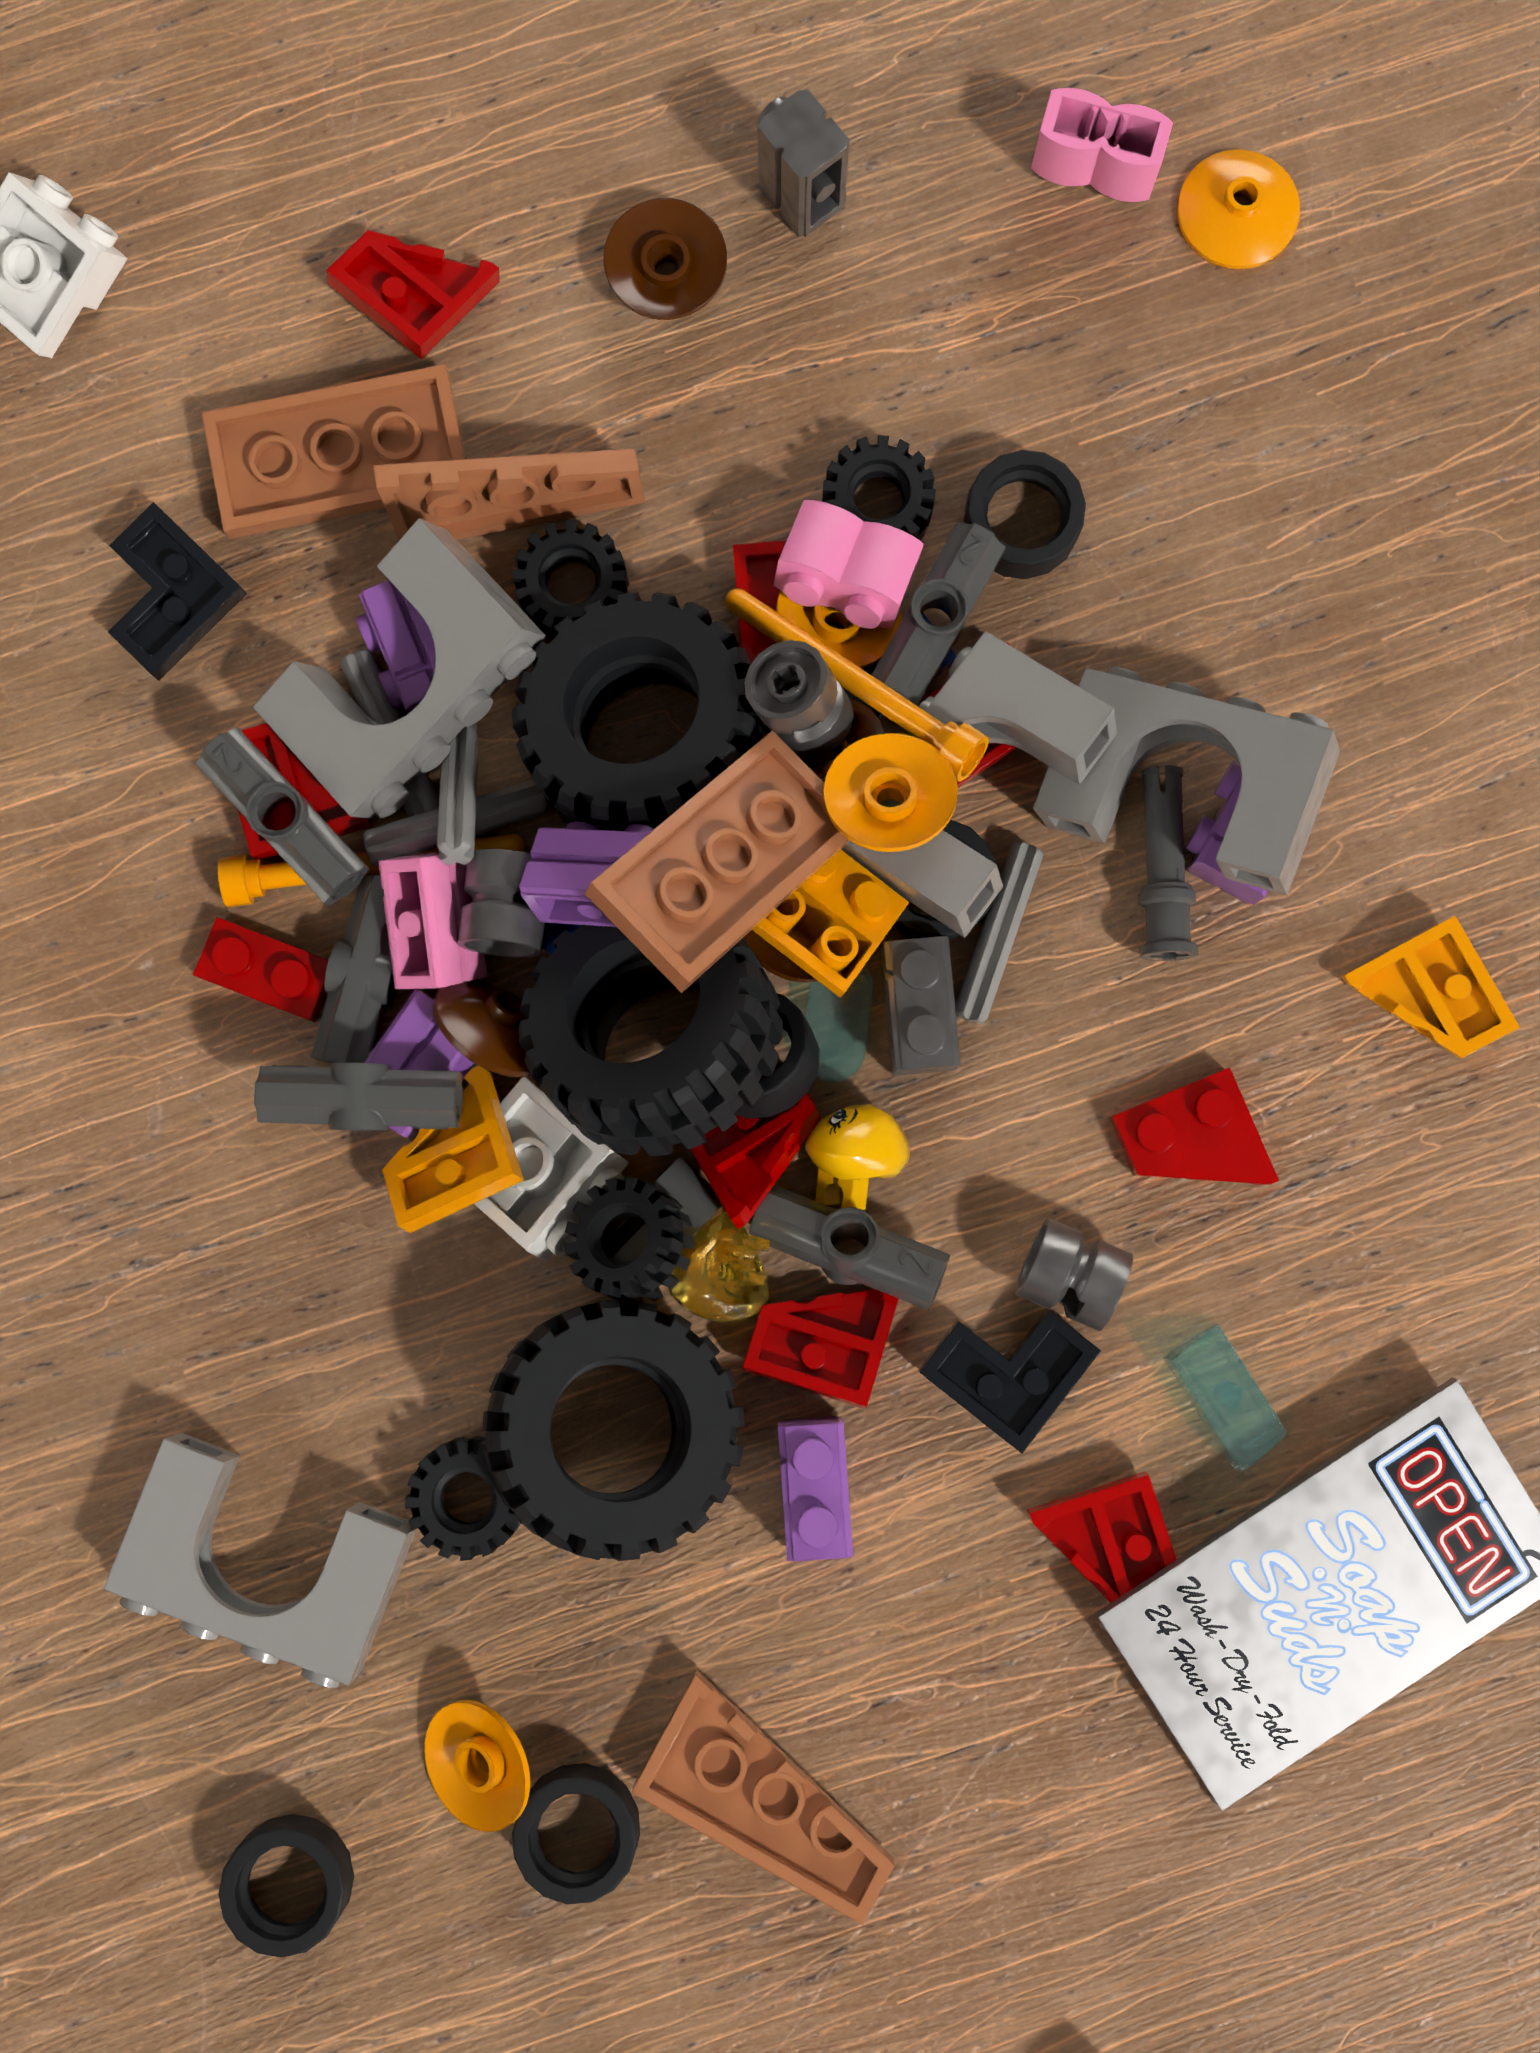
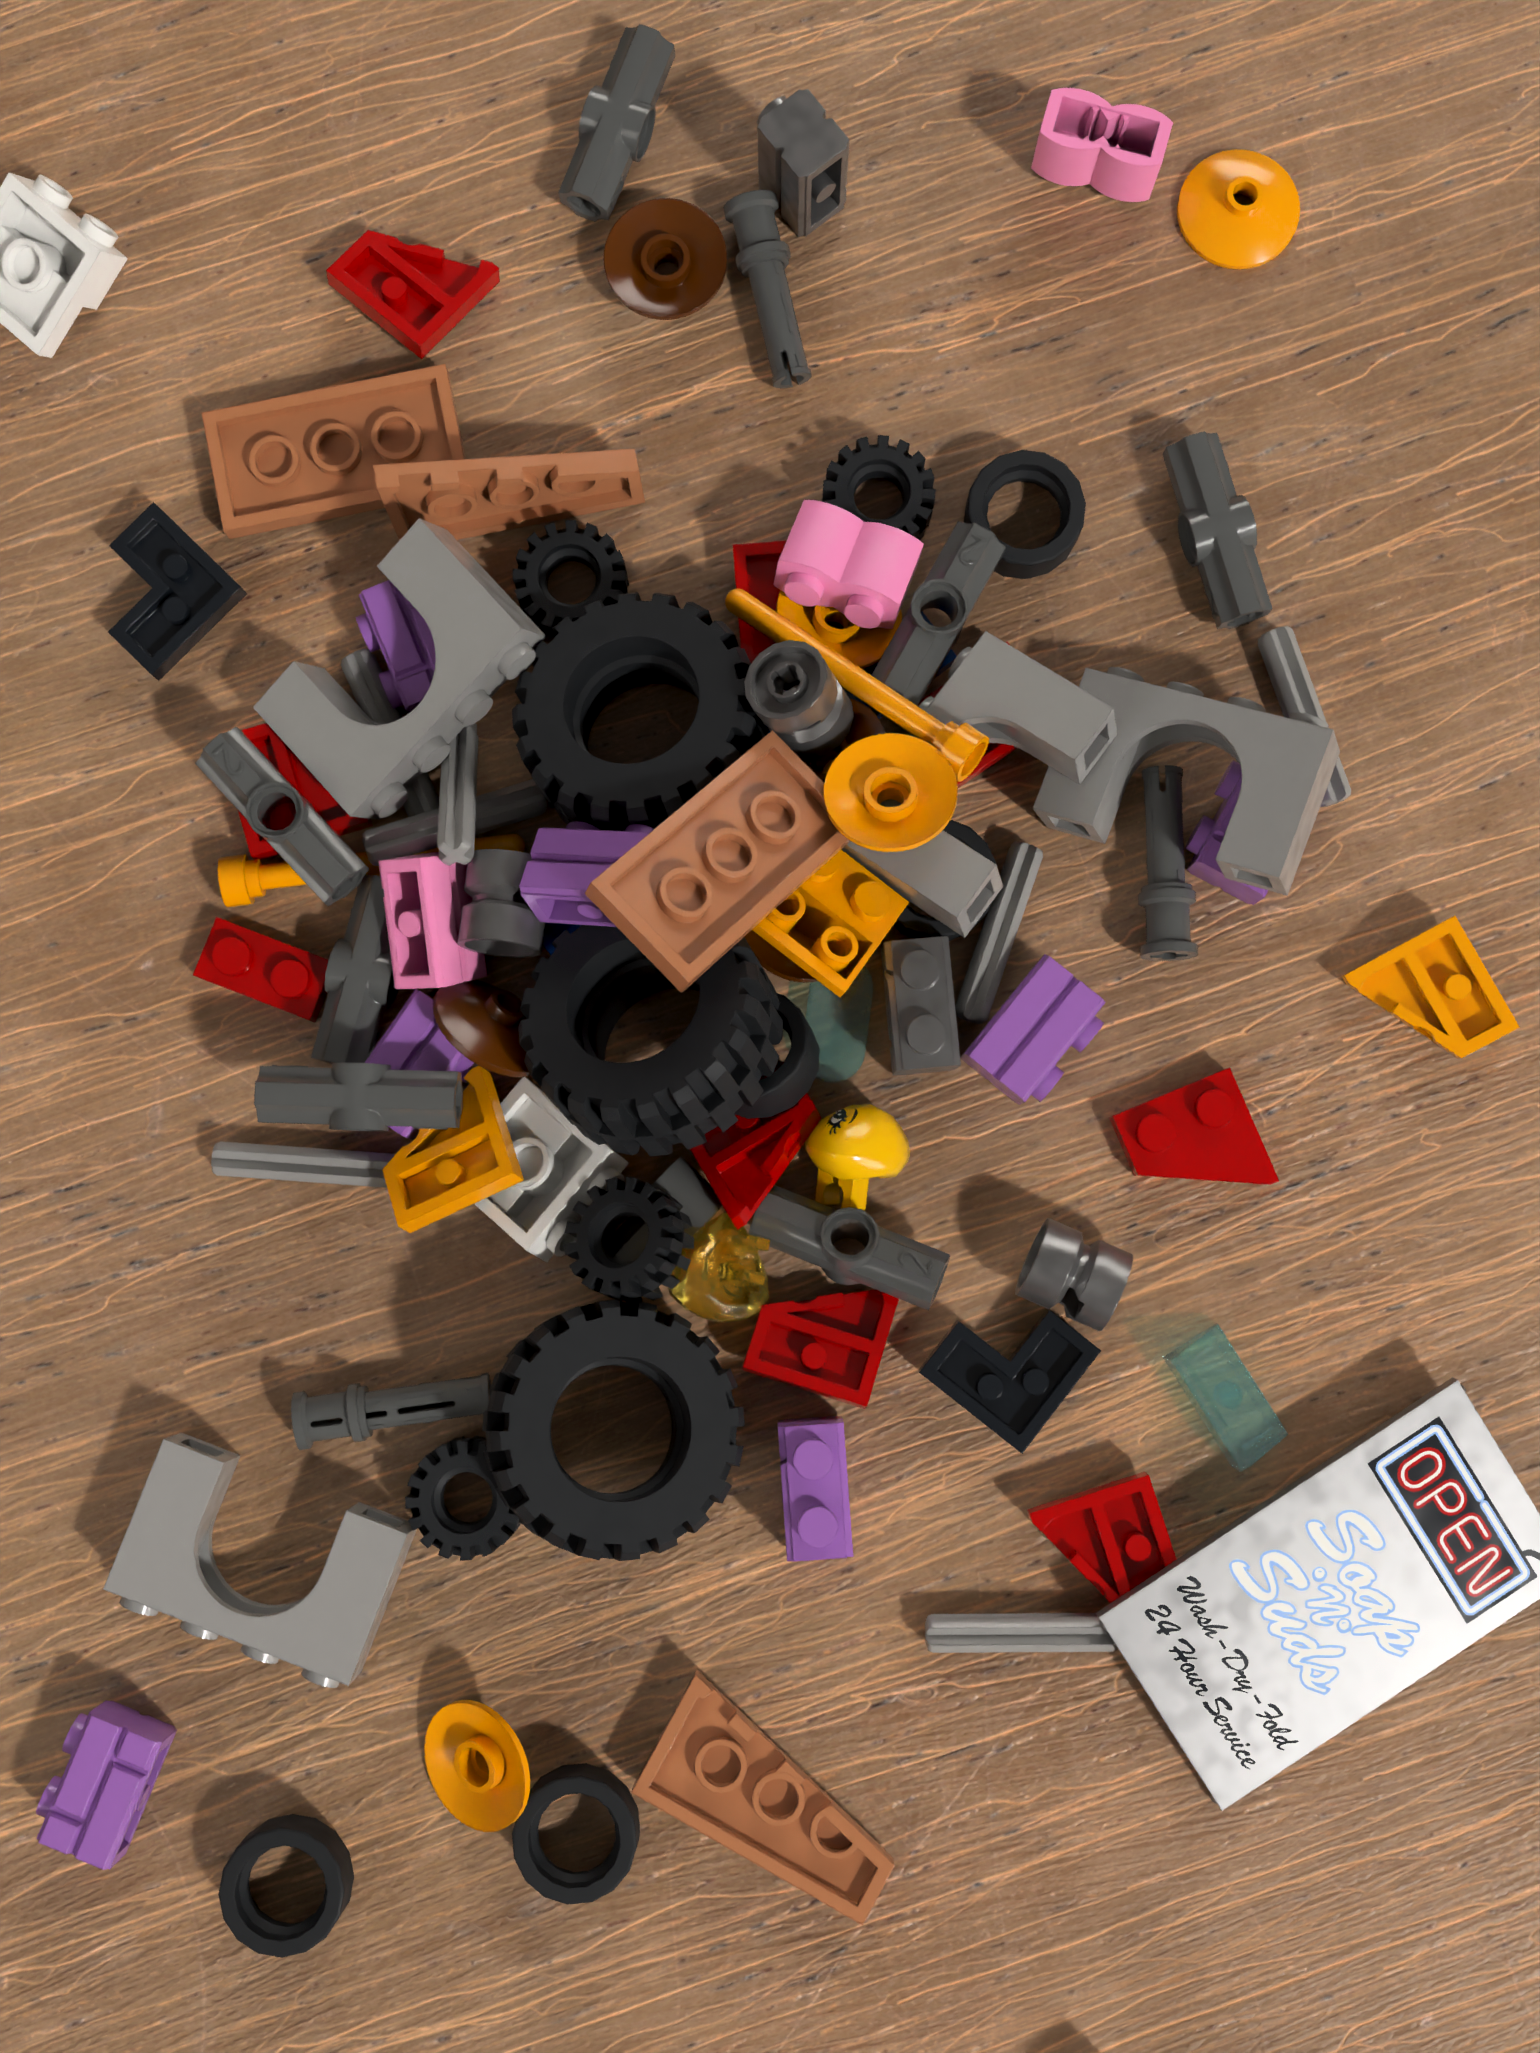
(104, 1783): none -> medium lavender brick
(299, 1164): none -> light grey axle
(362, 1411): none -> dark grey pin
(617, 123): none -> dark grey piece
(764, 262): none -> dark grey pin
(1016, 1633): none -> light grey axle
(1034, 1031): none -> medium lavender brick
(1217, 530): none -> dark grey piece
(1297, 694): none -> light grey axle

